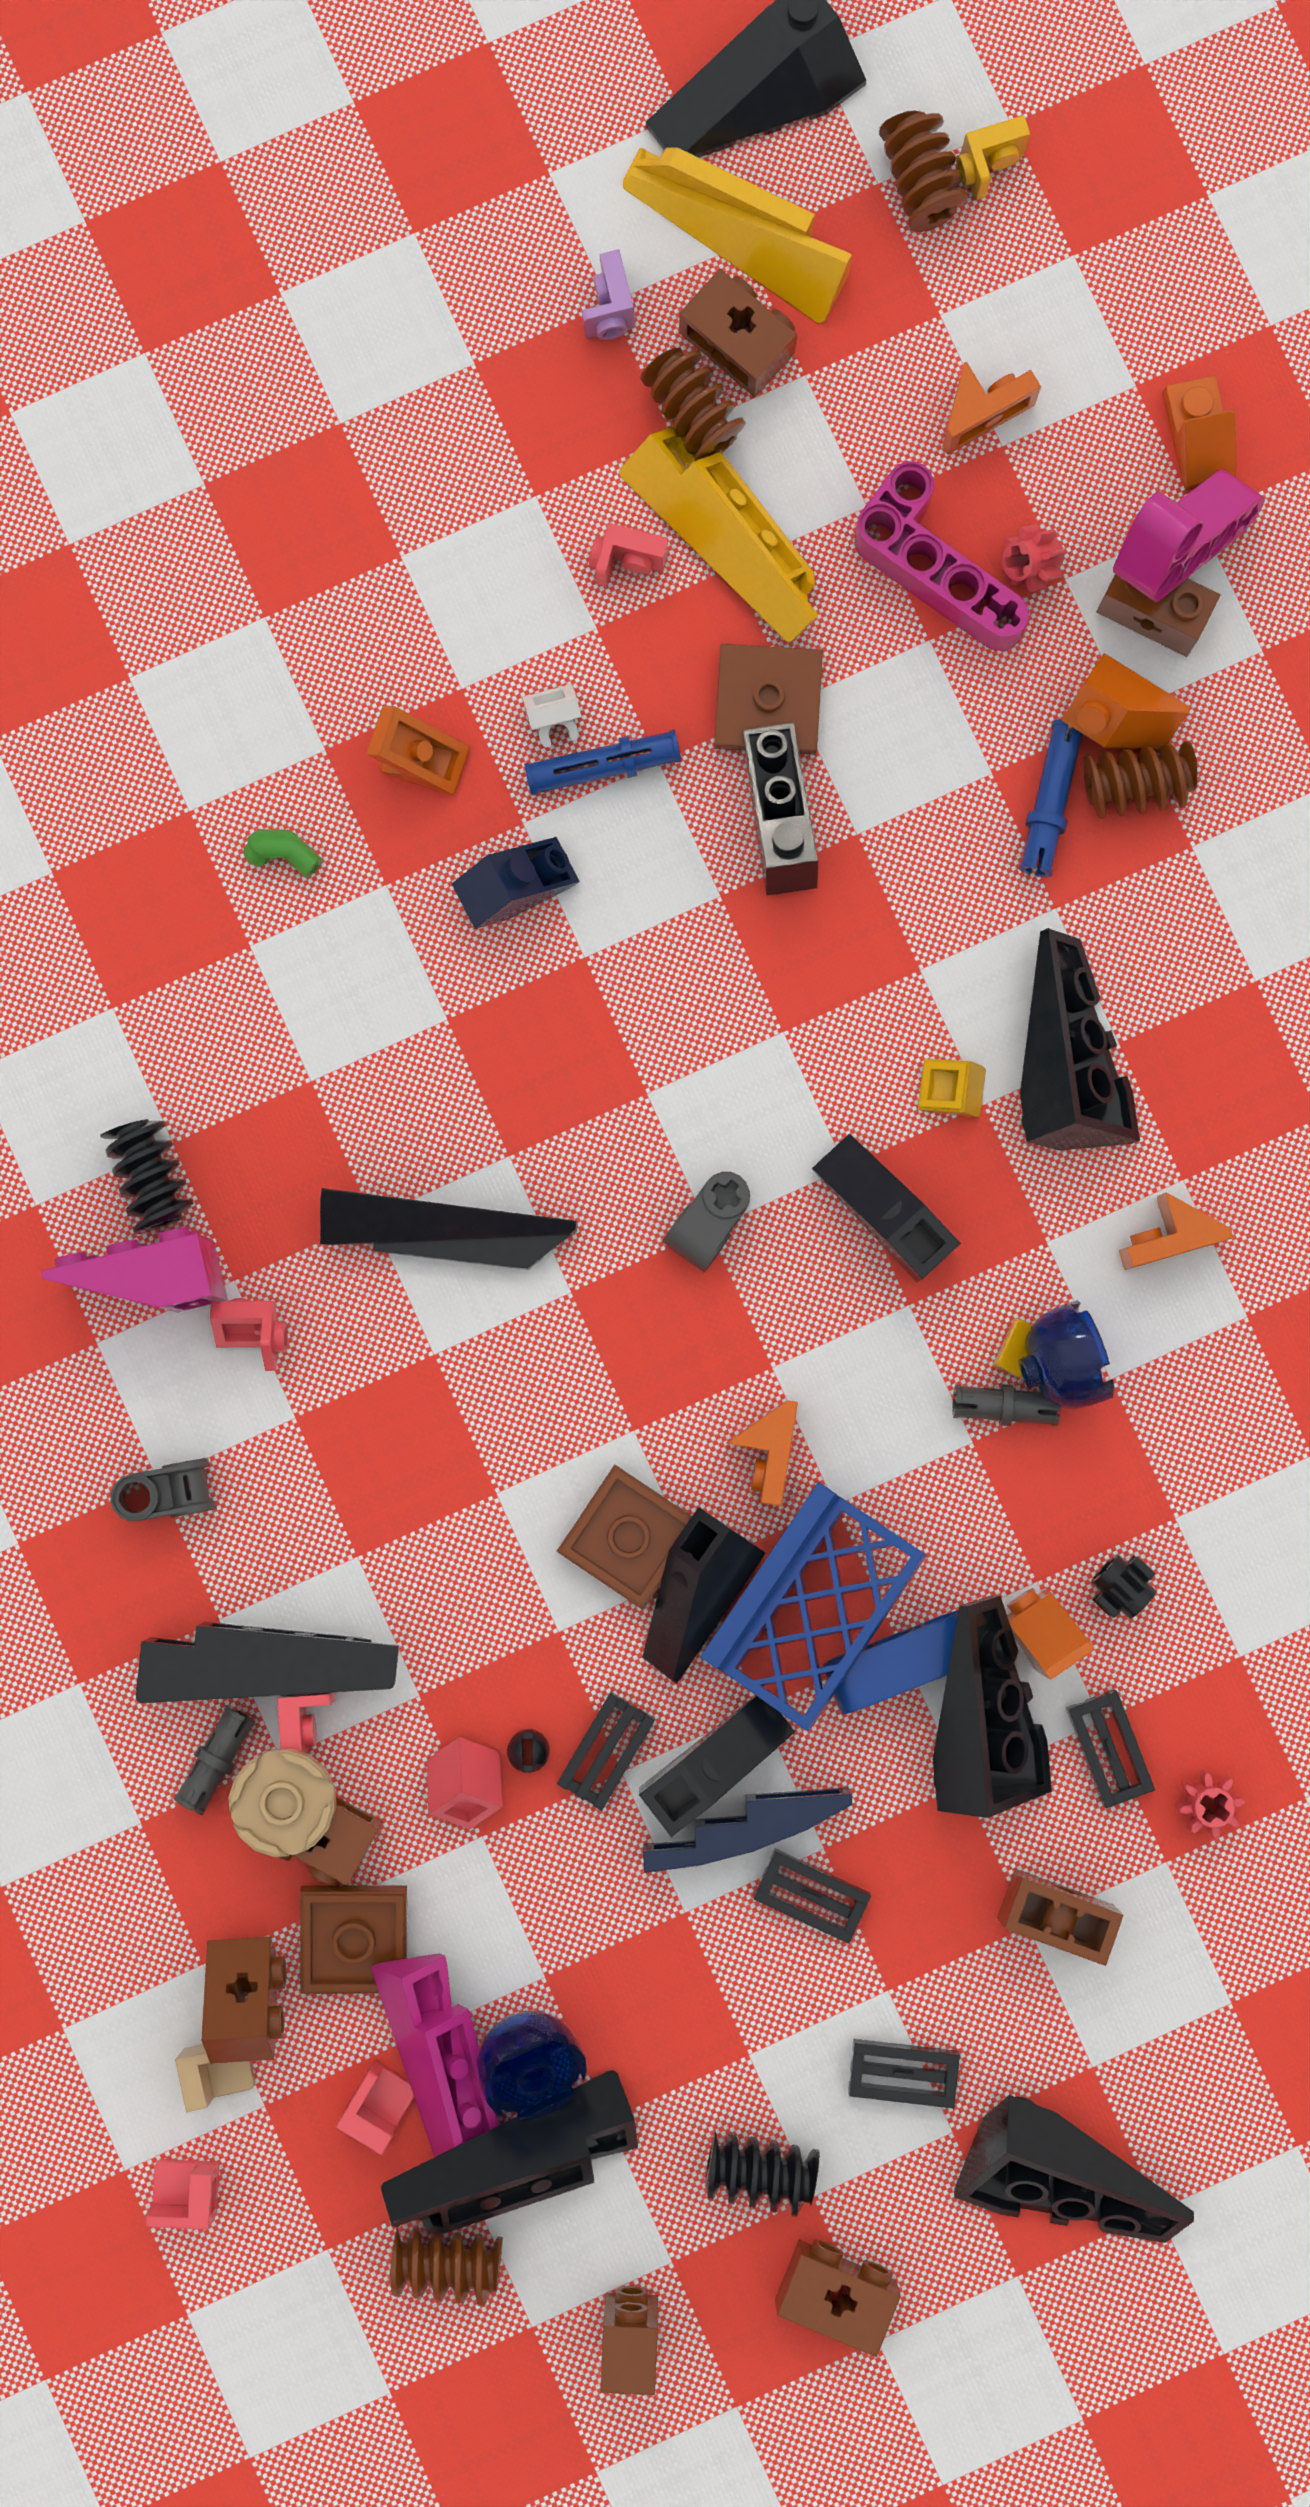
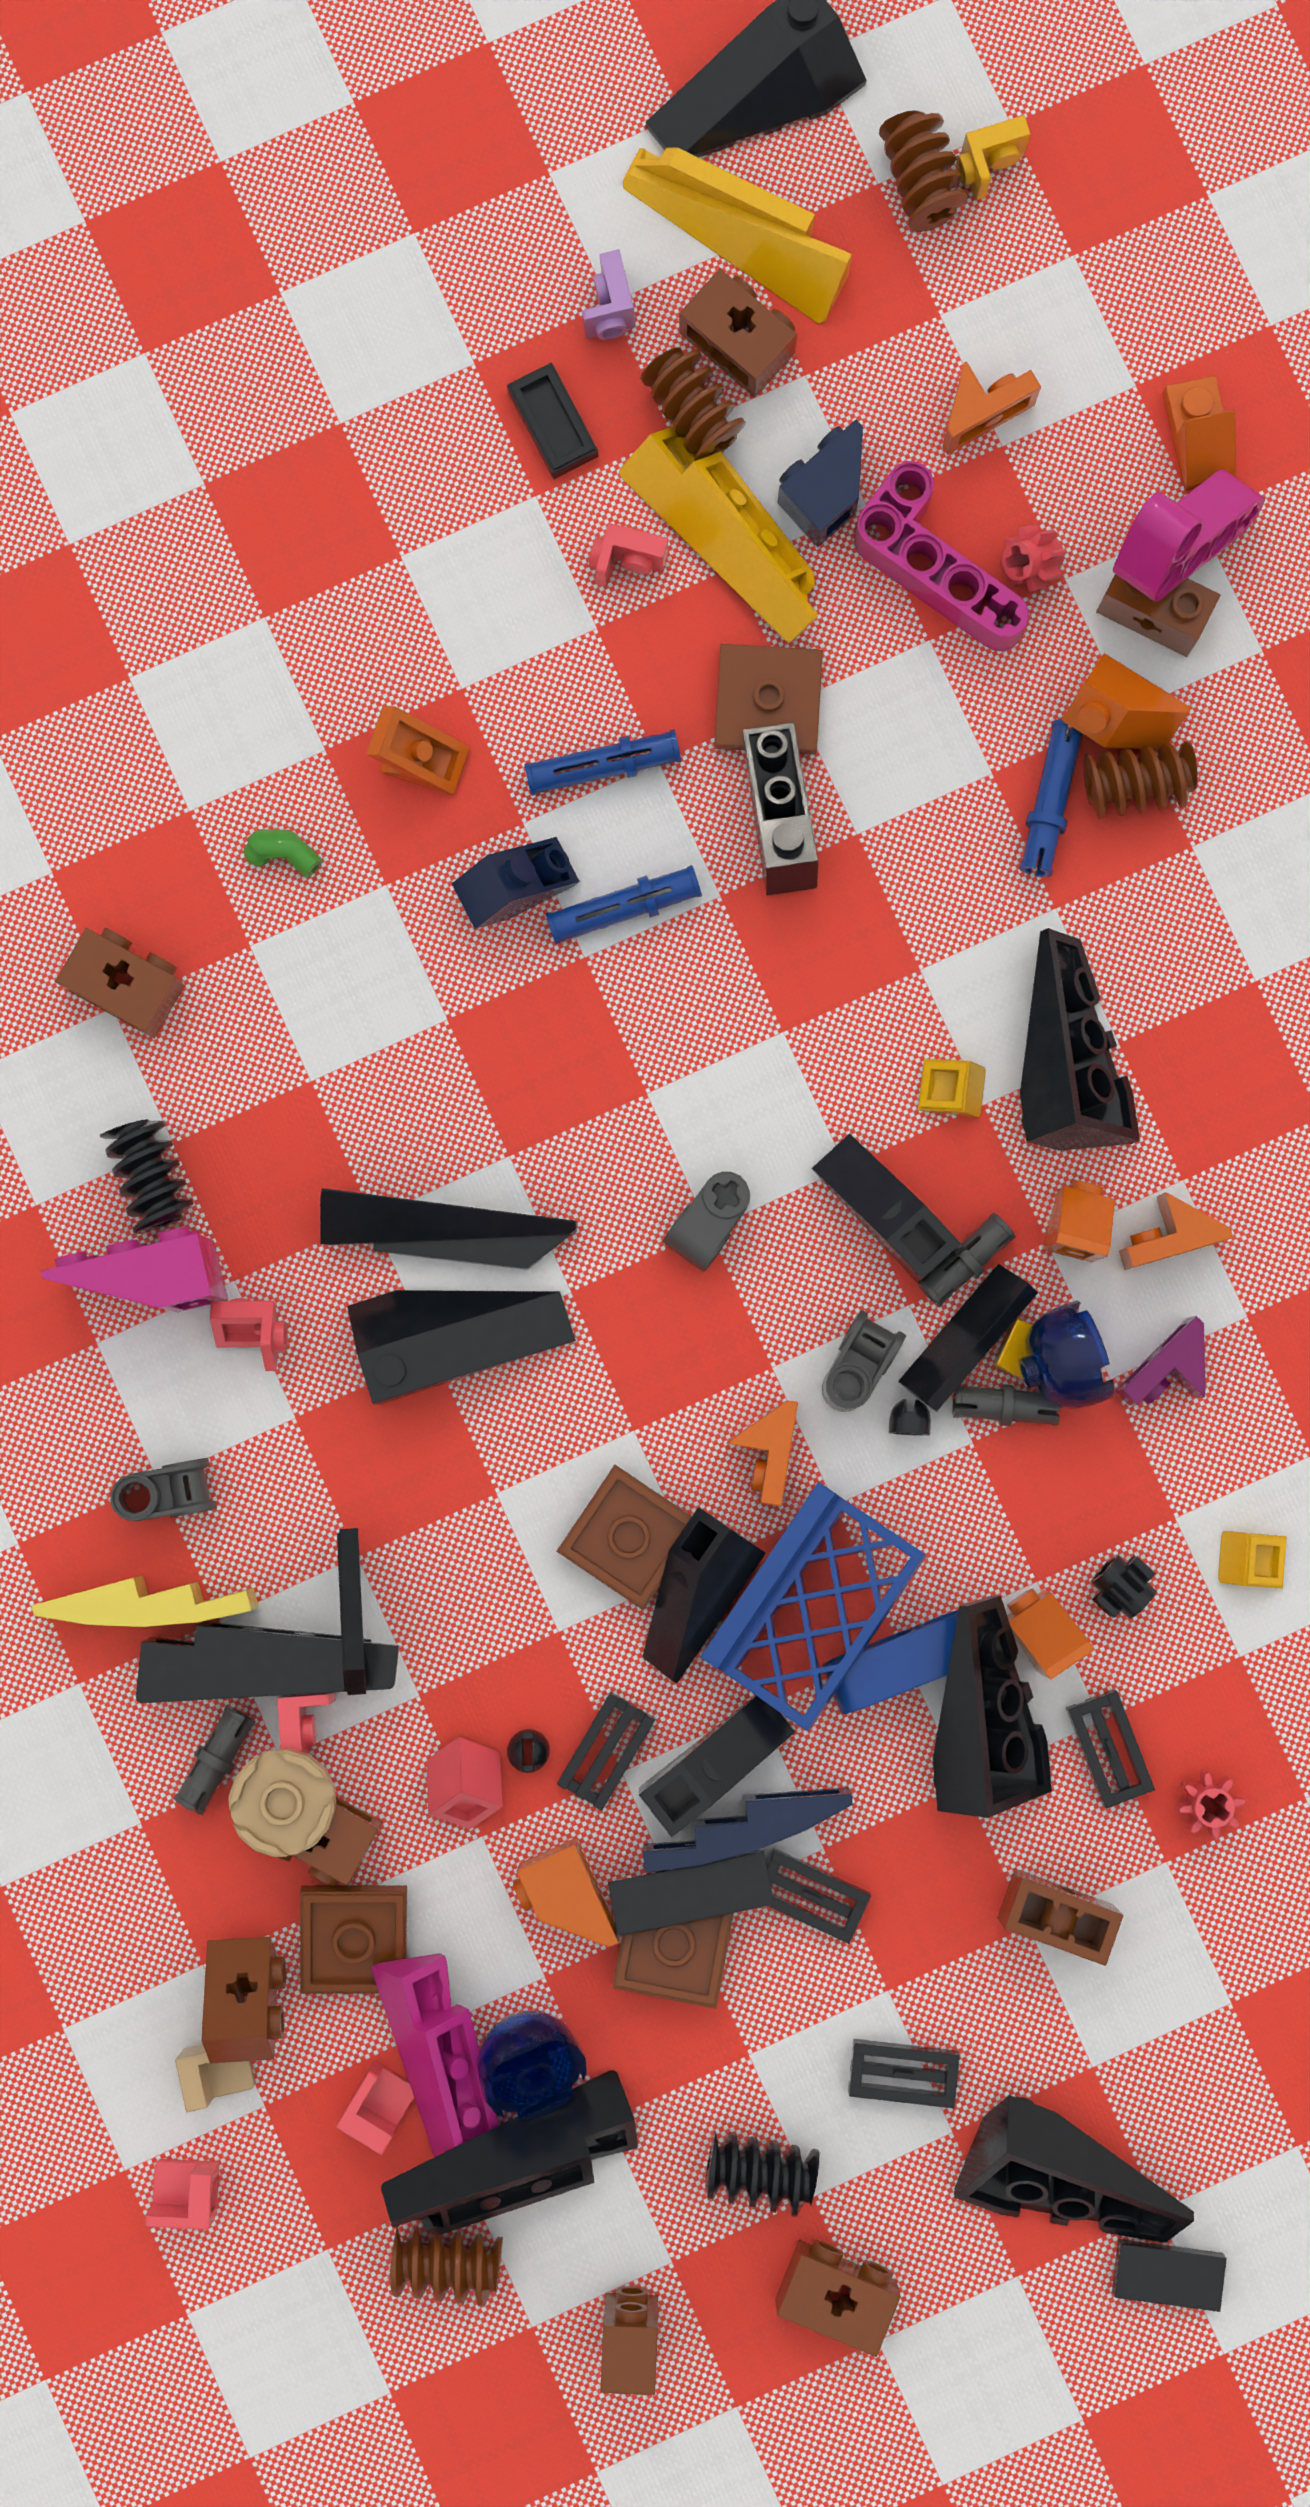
(91, 974): none -> dark orange brick
(131, 1606): none -> light yellow slope
(351, 1612): none -> black tile
(438, 1336): none -> black wedge
(552, 420): none -> black tile
(553, 708): white tile -> none
(566, 1893): none -> orange slope
(676, 1961): none -> dark orange plate
(682, 885): none -> blue pin
(690, 1894): none -> black tile
(826, 488): none -> dark blue slope
(862, 1360): none -> dark grey piece
(910, 1423): none -> black hinge
(966, 1260): none -> dark grey pin
(967, 1337): none -> black tile
(1080, 1222): none -> orange slope
(1169, 2275): none -> black tile
(1180, 1355): none -> magenta slope
(1252, 1559): none -> yellow slope

